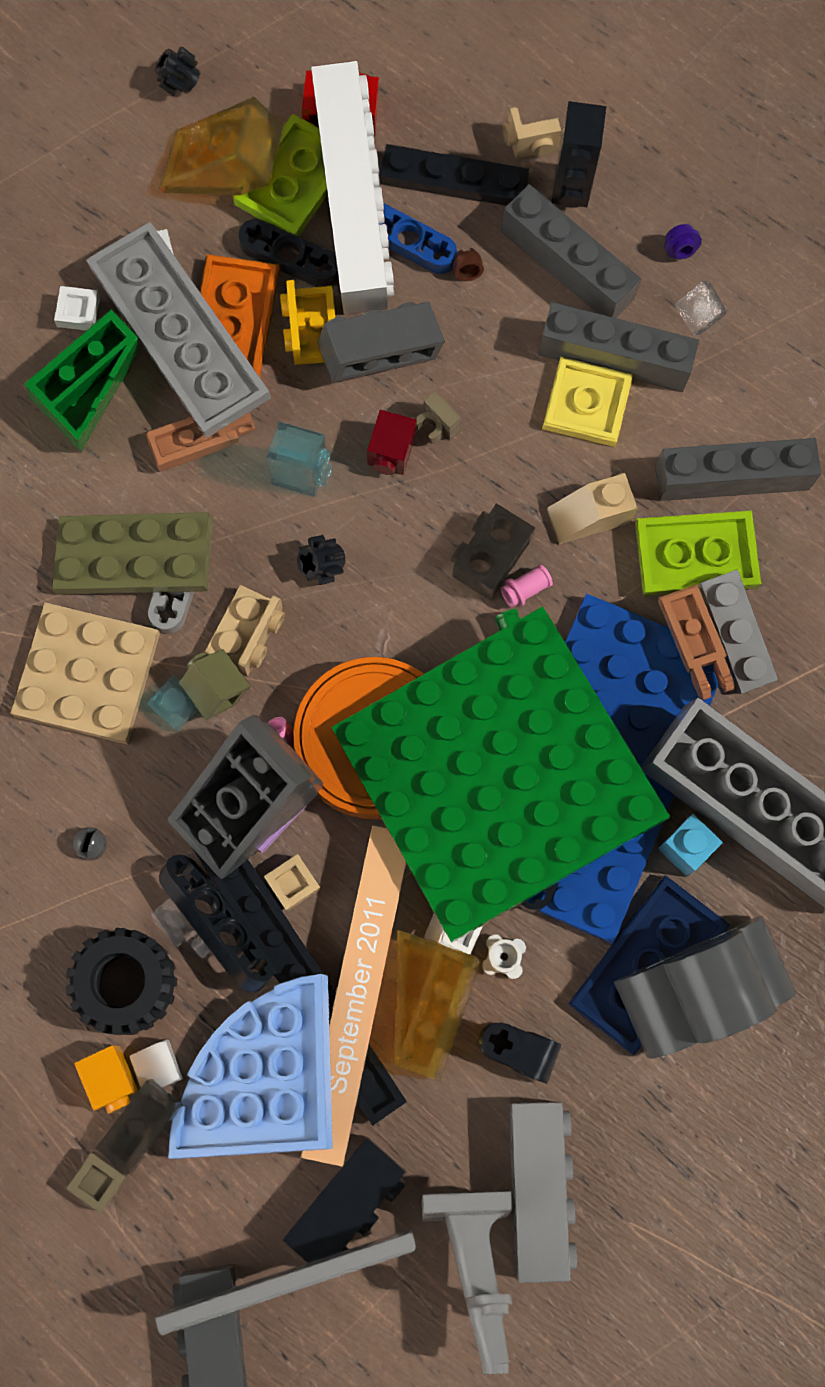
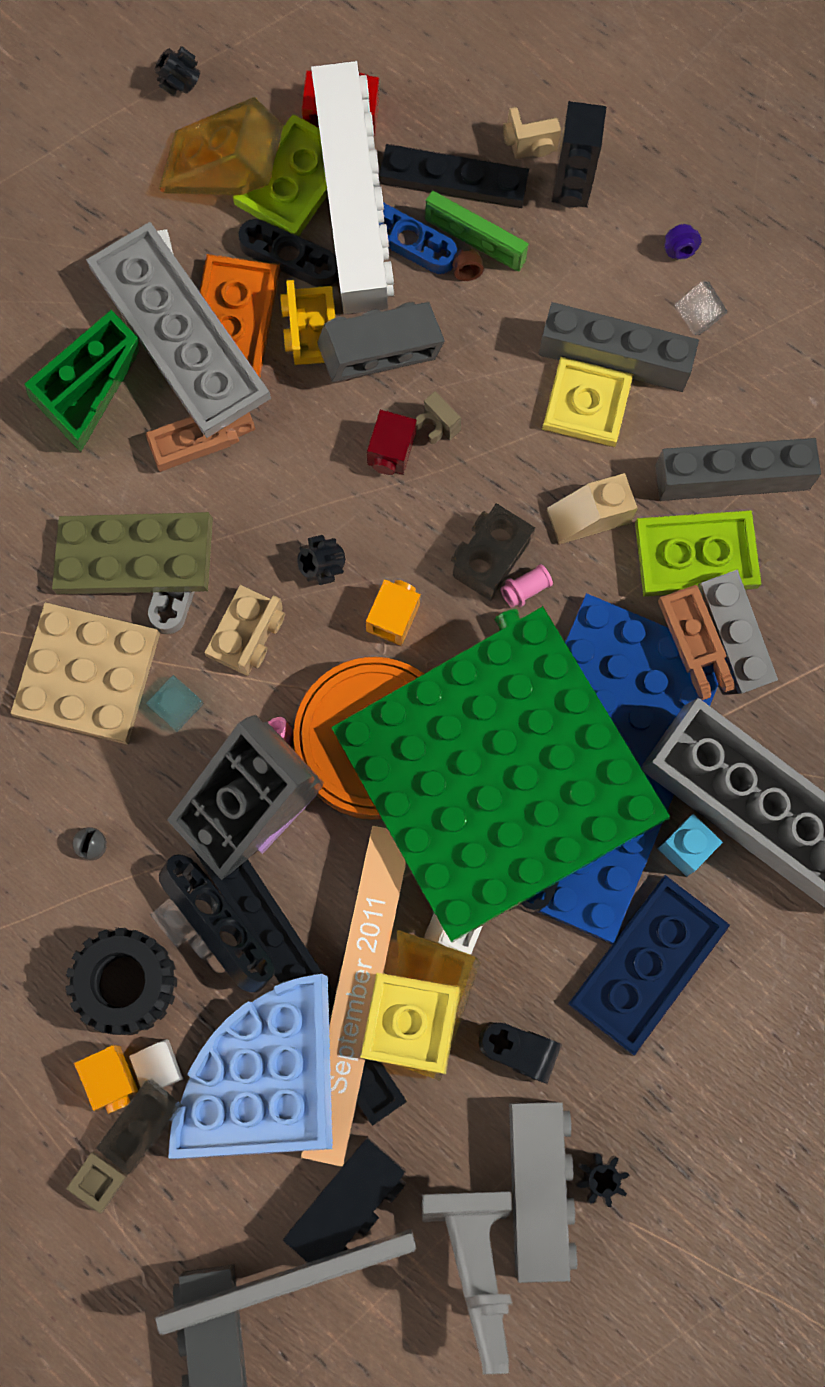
(76, 308): white plate -> none
(213, 683): olive brick -> none
(292, 882): tan plate -> none
(298, 459): clear light blue brick -> none
(393, 611): none -> light orange brick
(410, 1023): none -> light yellow tile
(475, 231): none -> bright green tile
(513, 949): white plate -> none
(569, 253): dark grey brick -> none
(613, 1175): none -> black gear
(707, 990): dark grey brick -> none

